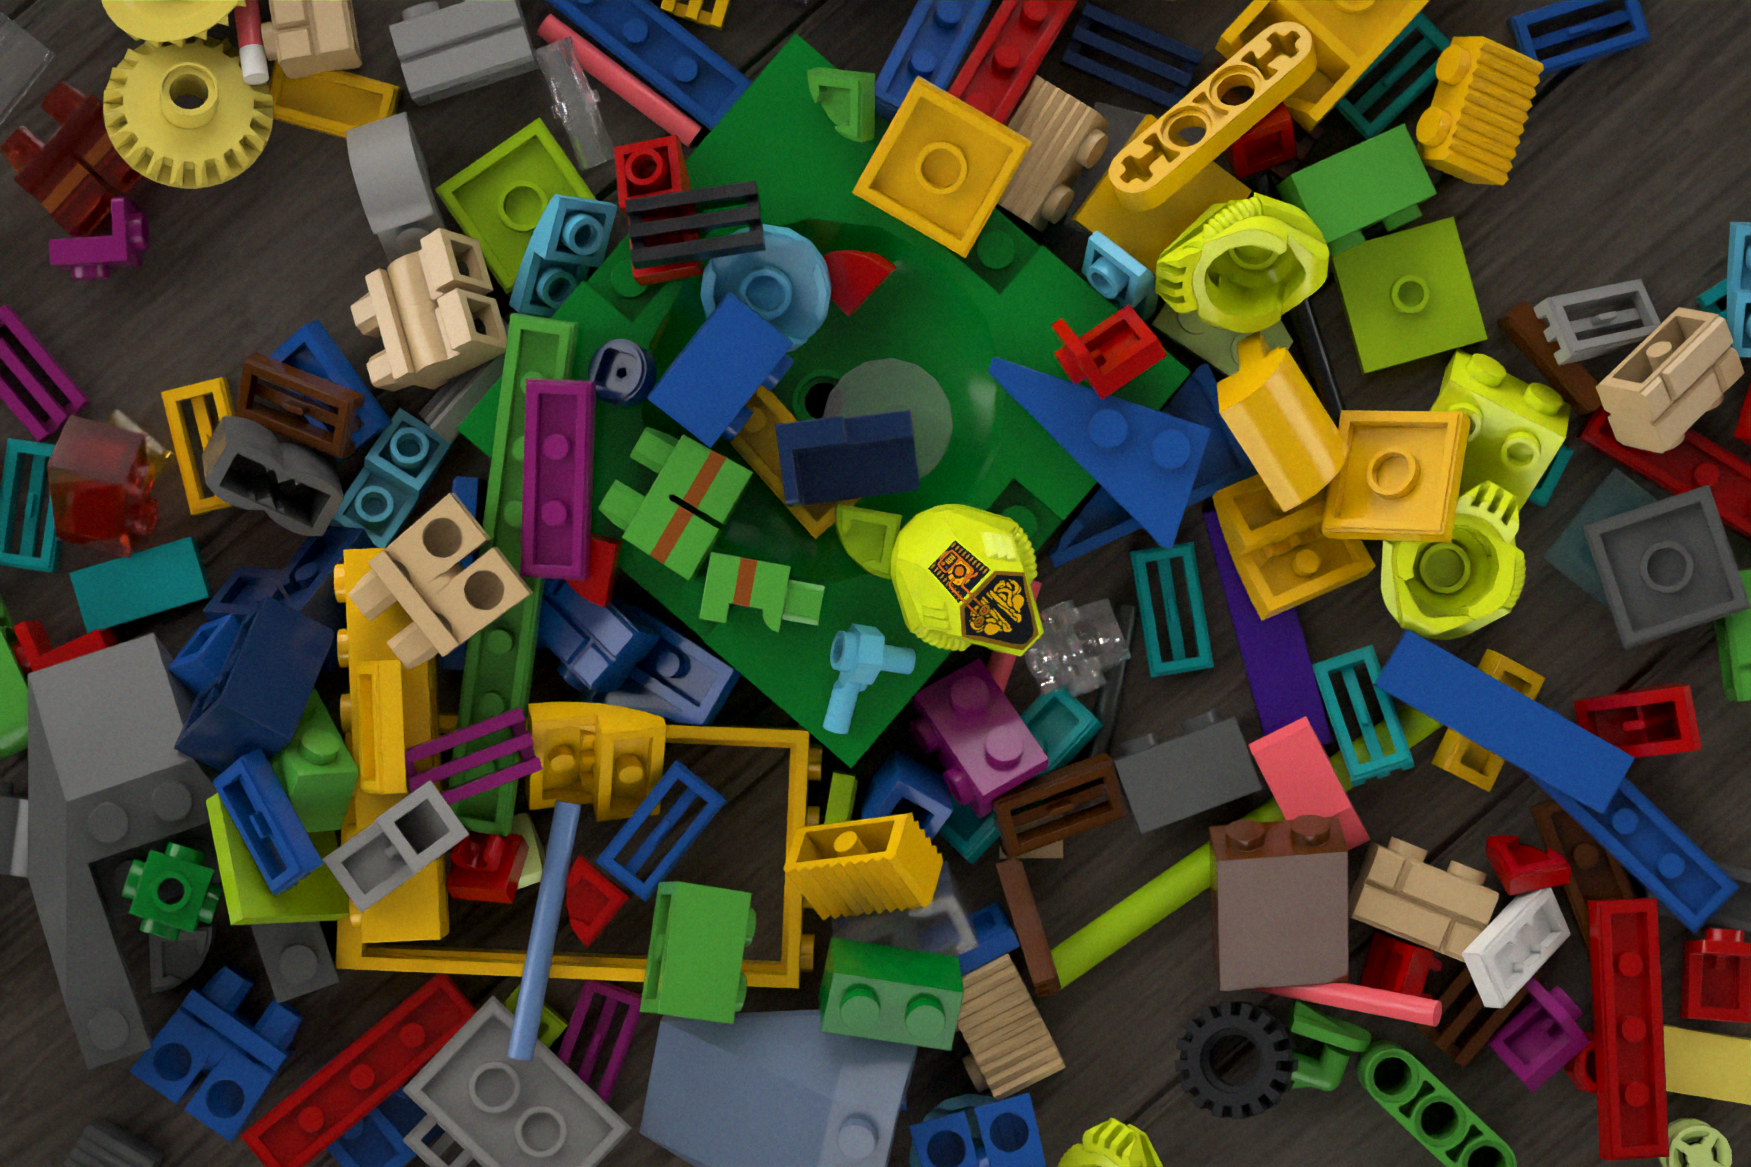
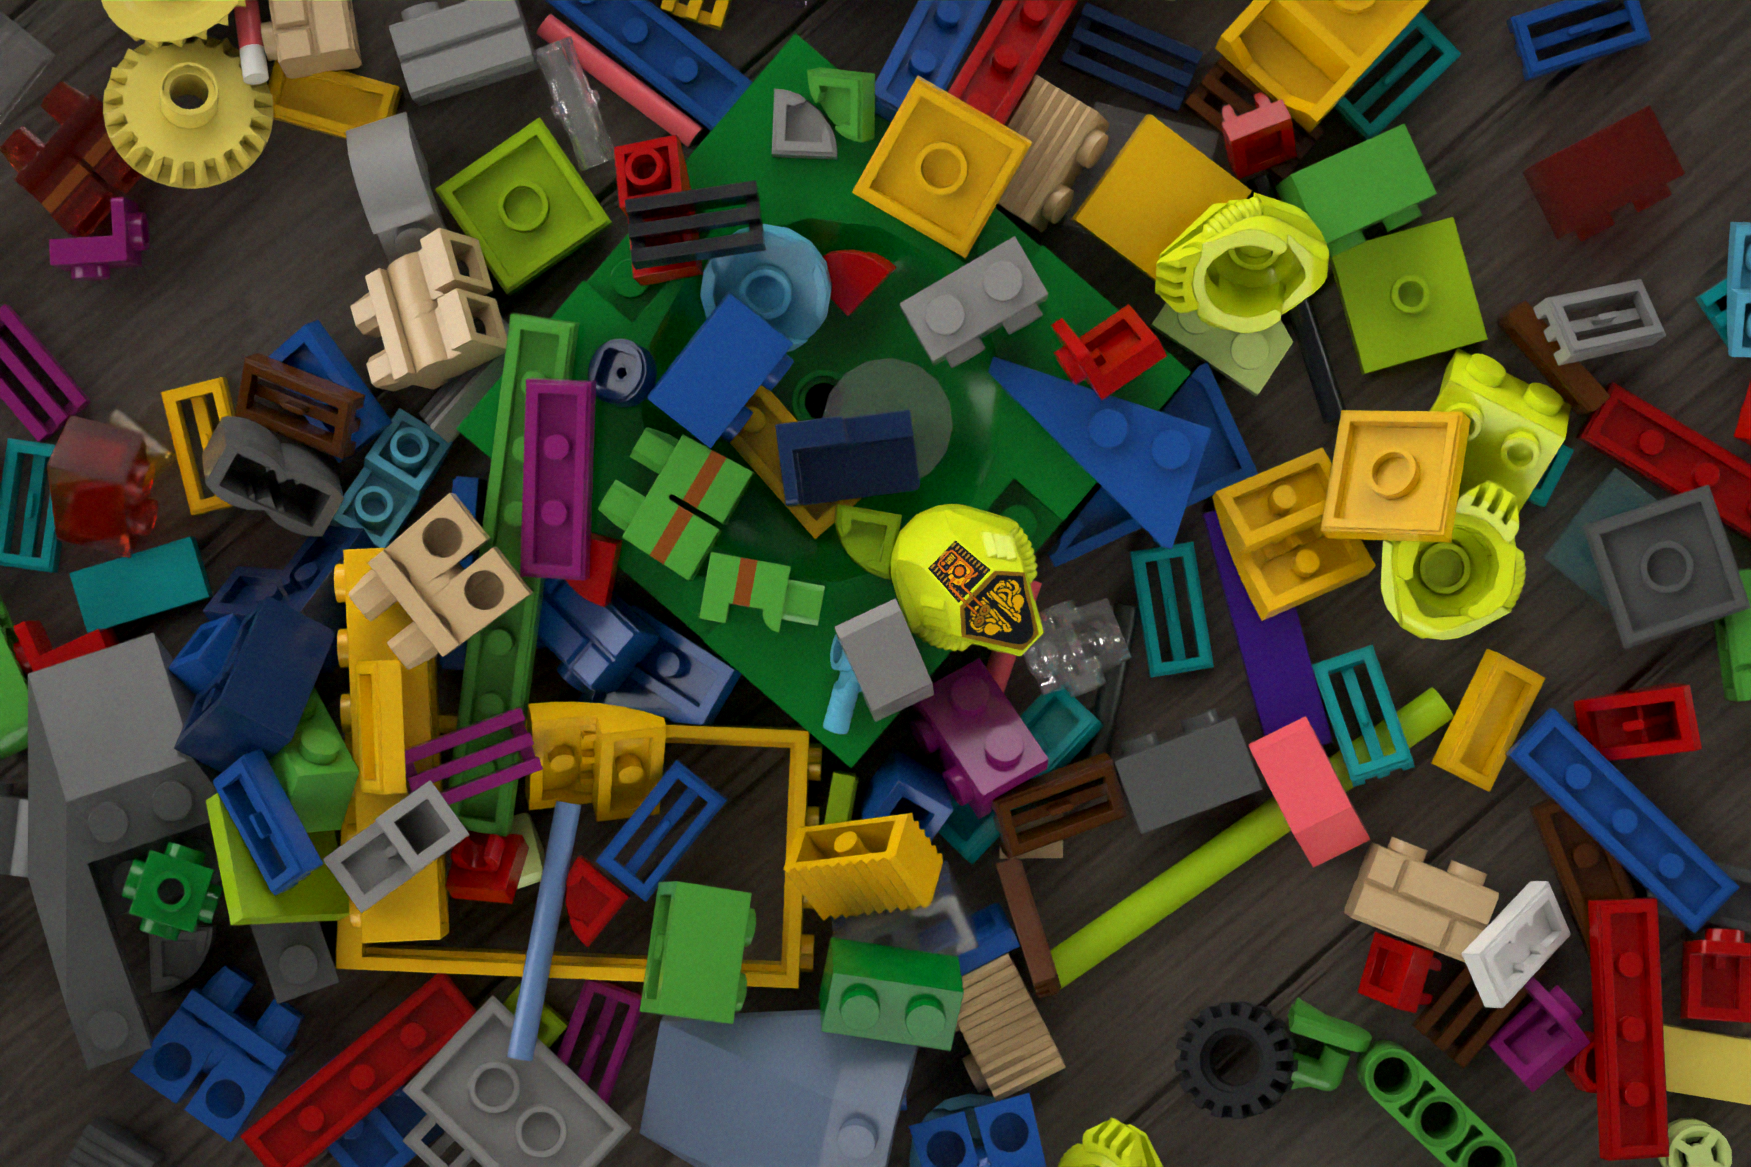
(558, 256): medium azure slope -> none
(800, 129): none -> light grey tile
(885, 660): none -> light grey slope
(974, 302): none -> light grey brick
(1119, 276): medium azure slope -> none
(1204, 109): yellow beam -> none
(1279, 903): reddish brown brick -> none
(1280, 422): yellow brick -> none
(1365, 1000): coral bar -> none
(1477, 110): yellow brick -> none
(1504, 721): blue tile -> none
(1525, 867): red tile -> none
(1604, 173): none -> clear red brick
(1670, 380): tan brick -> none

